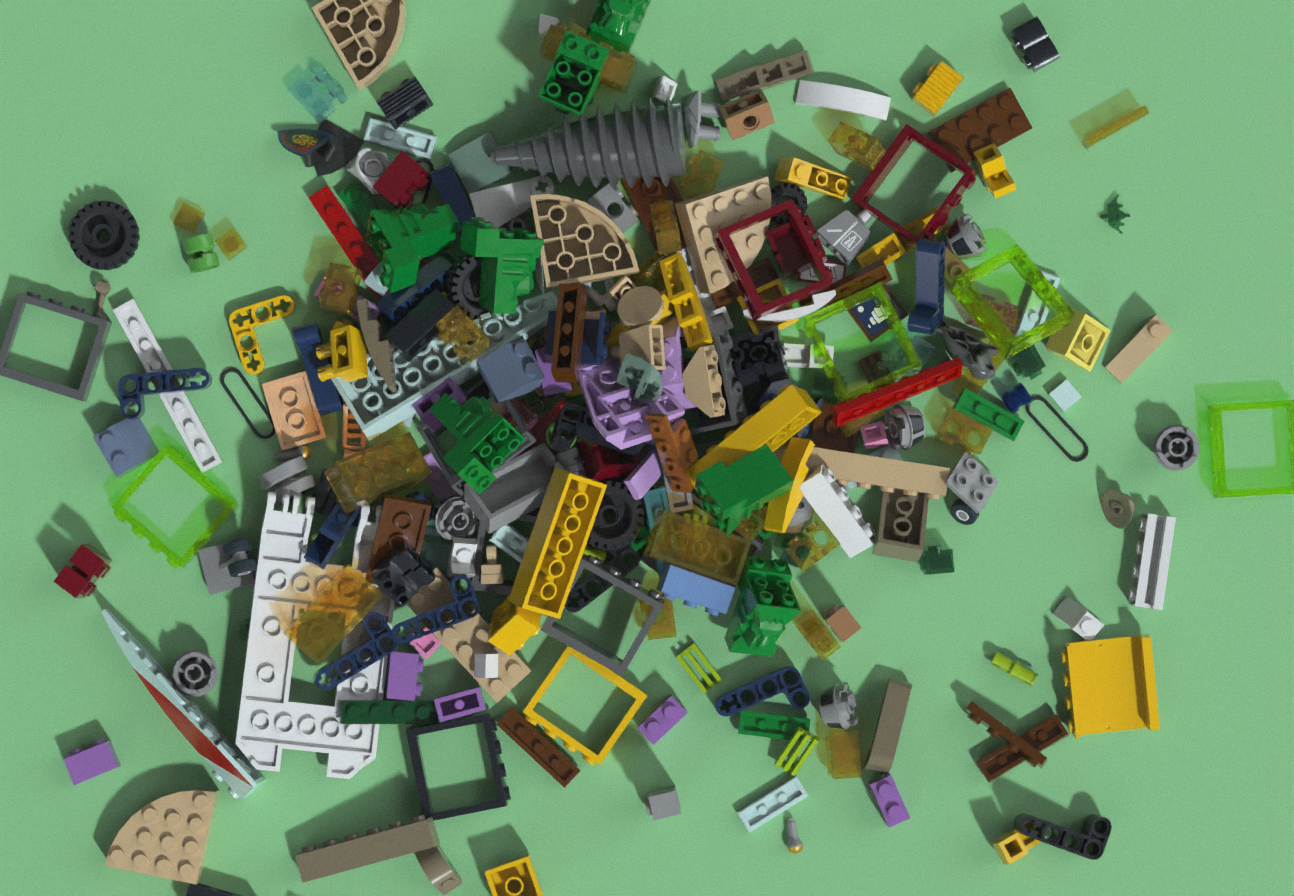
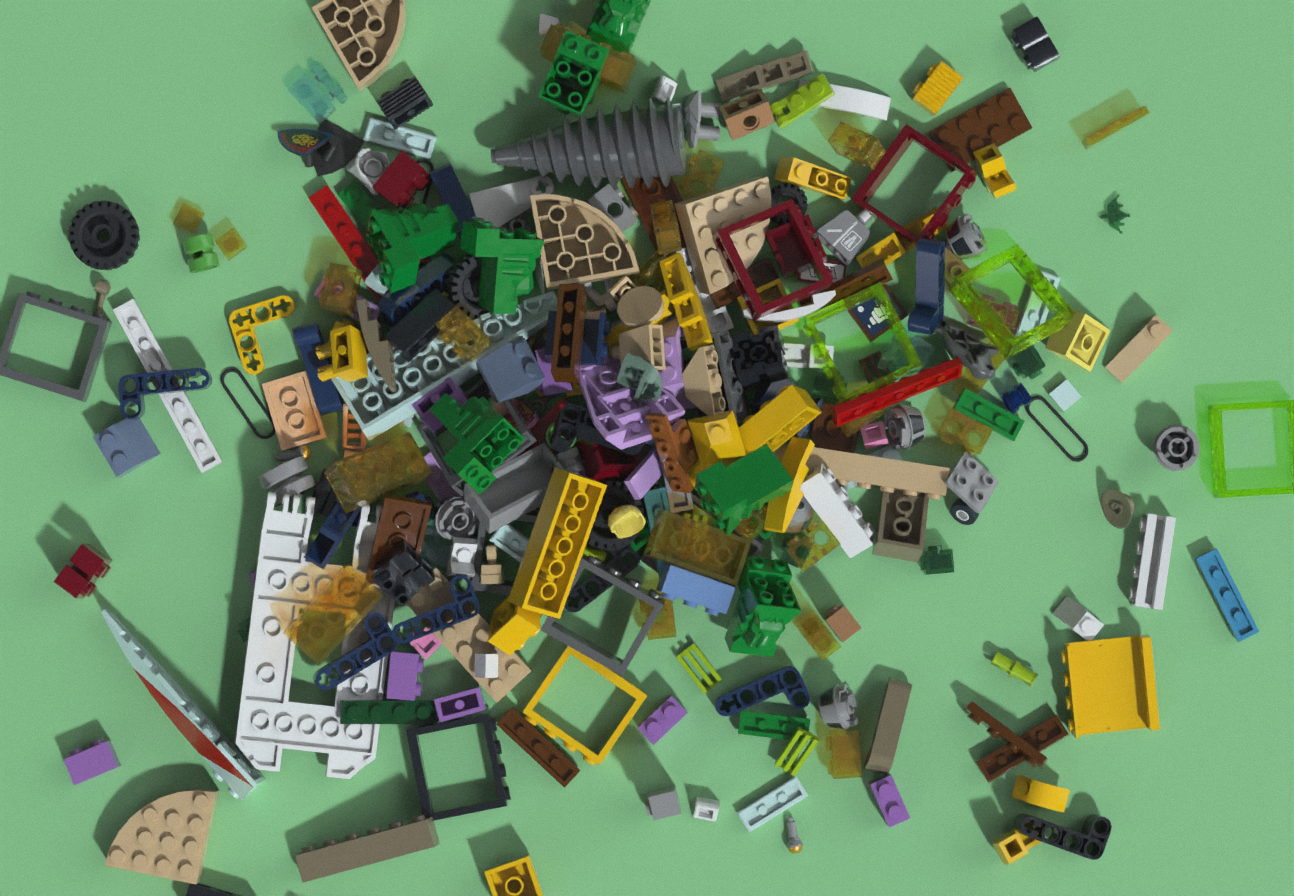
(156, 543): clear neon green window -> none
(195, 673): light grey cone -> none
(228, 565): light grey plate -> none
(438, 869): dark tan brick -> none
(475, 164): sand green slope -> none
(626, 521): none -> light yellow hair
(706, 809): none -> white slope
(716, 437): none -> yellow slope
(802, 100): none -> lime plate
(1040, 793): none -> yellow brick
(1227, 595): none -> dark azure plate

